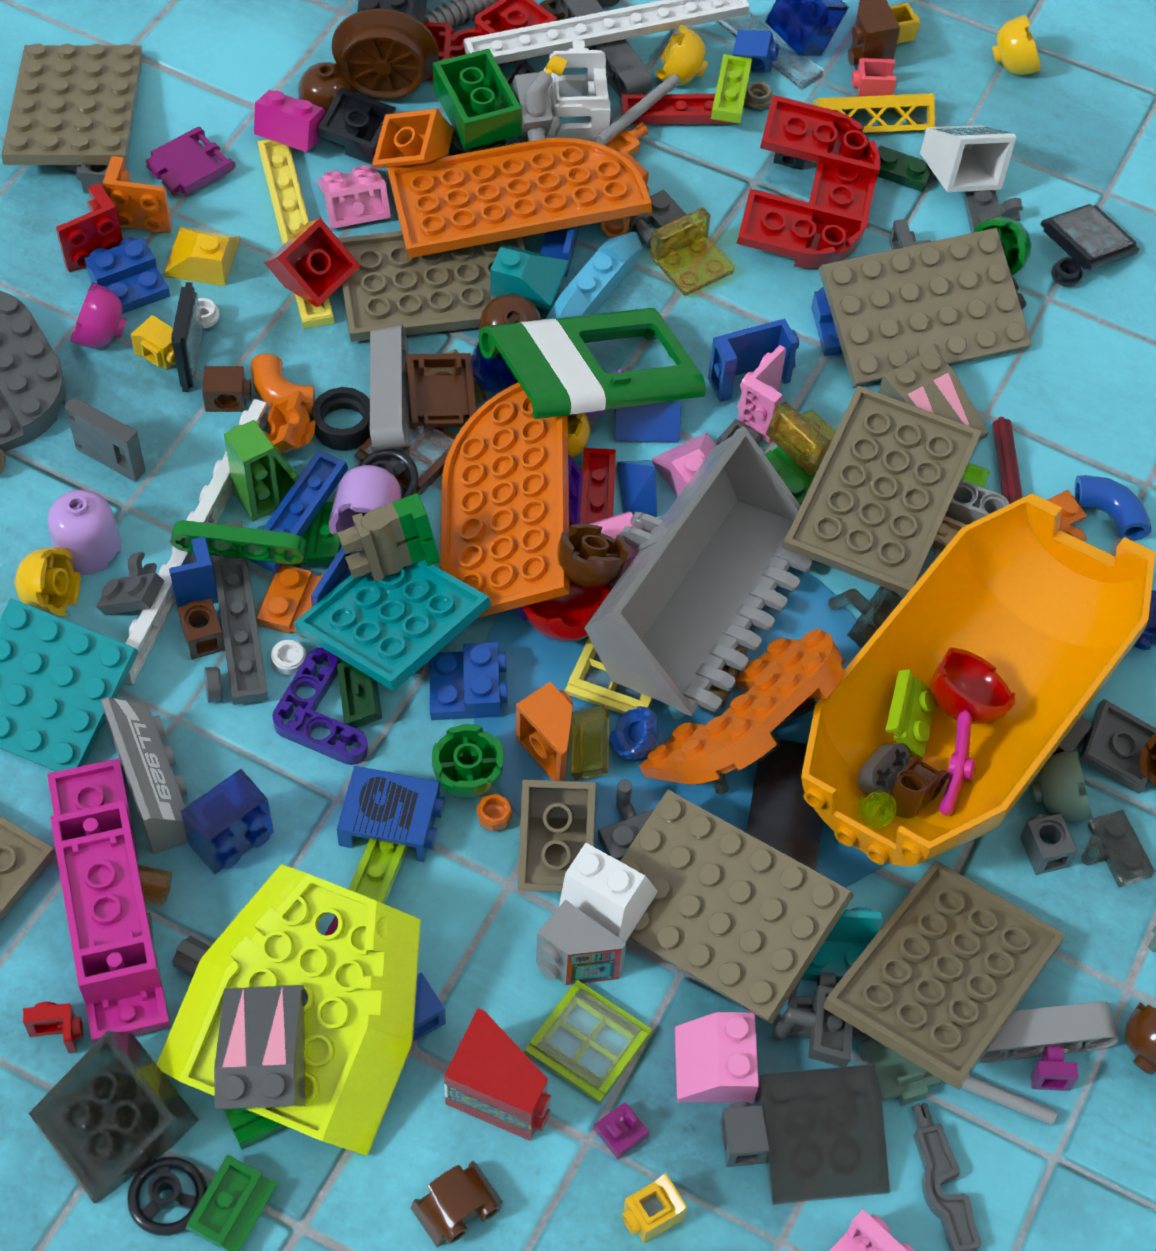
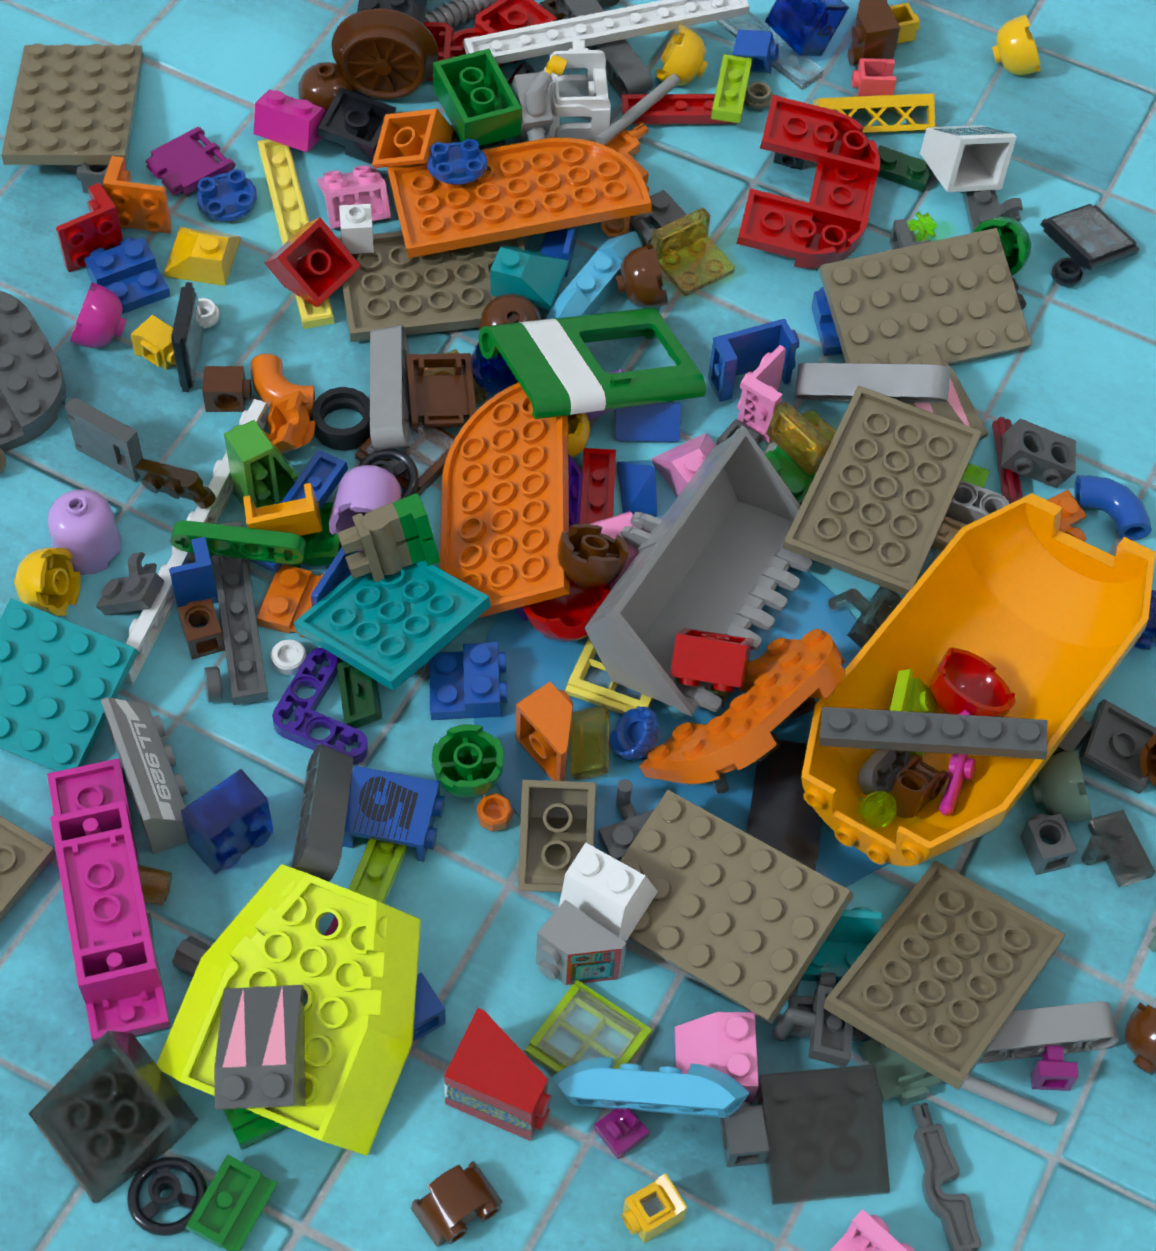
(54, 1019): red bracket -> none
(175, 482): none -> dark brown plate
(226, 196): none -> blue dish
(293, 517): none -> light orange panel
(323, 813): none -> dark grey beam
(356, 228): none -> white brick
(457, 162): none -> blue dish
(642, 278): none -> reddish brown cylinder
(697, 1093): none -> medium azure brick
(711, 659): none -> red slope
(899, 381): none -> light grey beam
(924, 224): none -> clear neon green plate
(934, 733): none -> dark grey plate
(1038, 453): none -> dark grey brick

